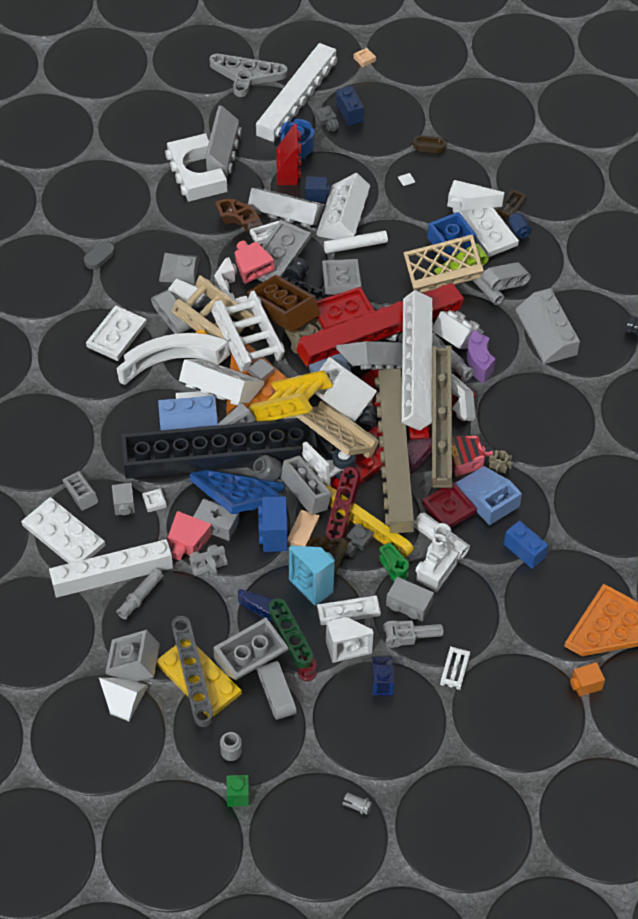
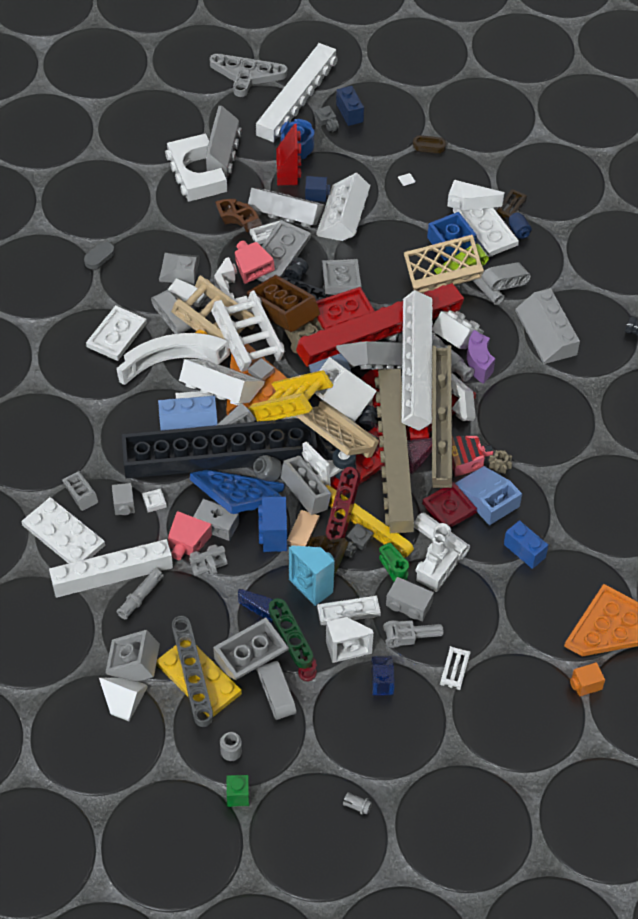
(355, 242): white piece -> none
(364, 57): light nougat tile -> none

